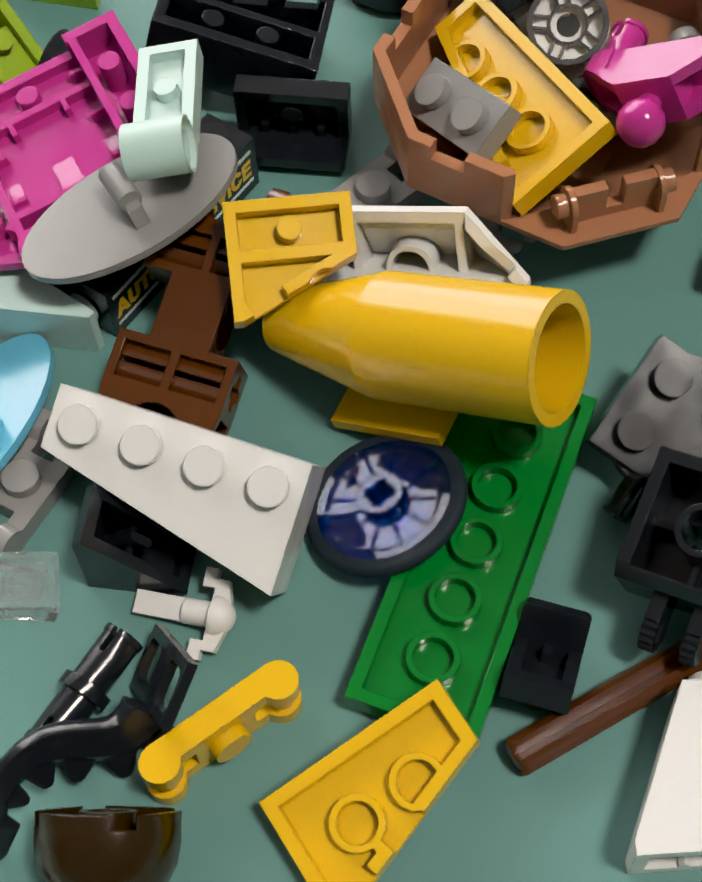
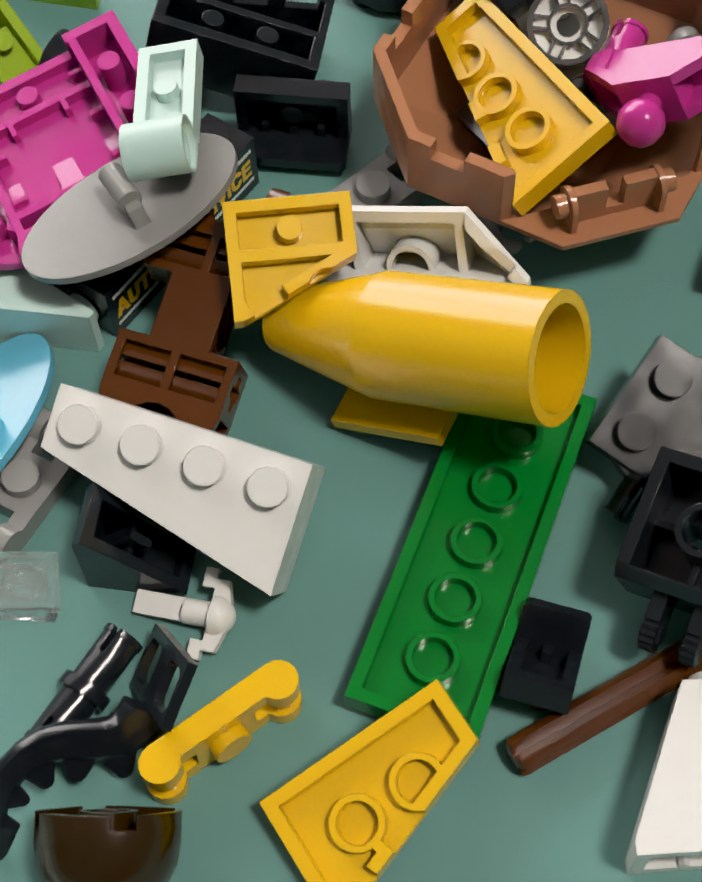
(387, 506): clear blue wheel -> none
(461, 110): light grey plate -> none

